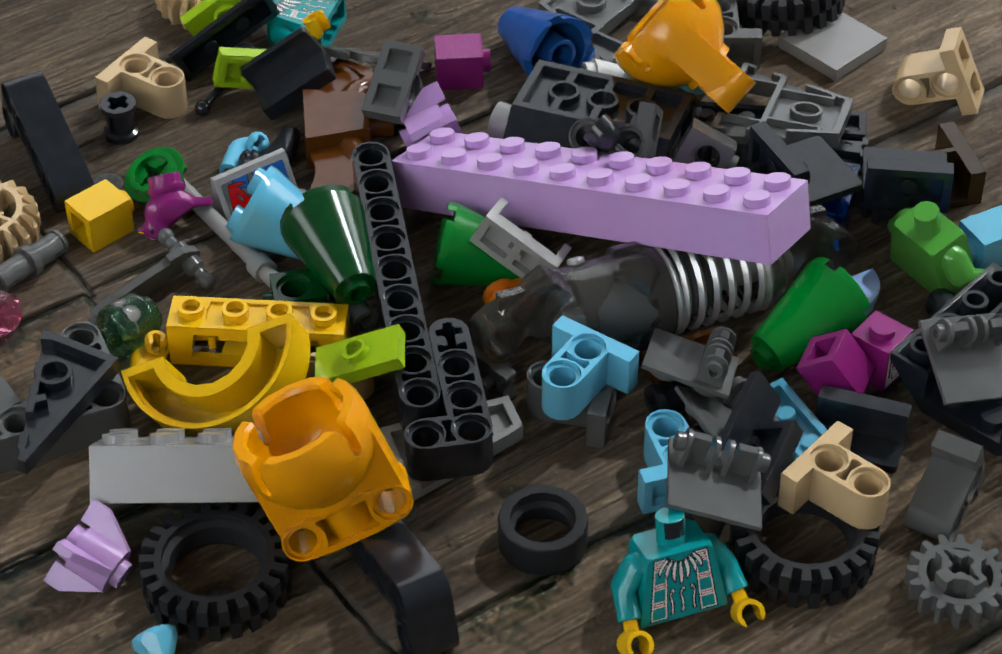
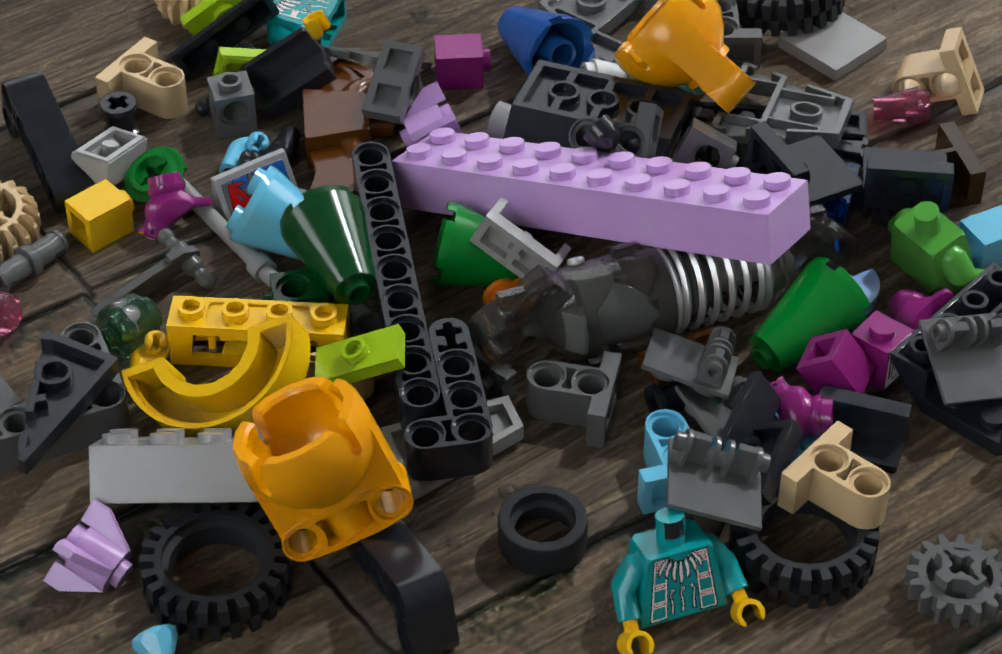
(110, 154): none -> light grey slope
(232, 104): none -> dark grey brick
(582, 367): medium azure tile -> none
(811, 413): none -> magenta animal
(904, 106): none -> clear pink cone
(911, 306): none -> magenta animal
(946, 486): dark grey tile -> none

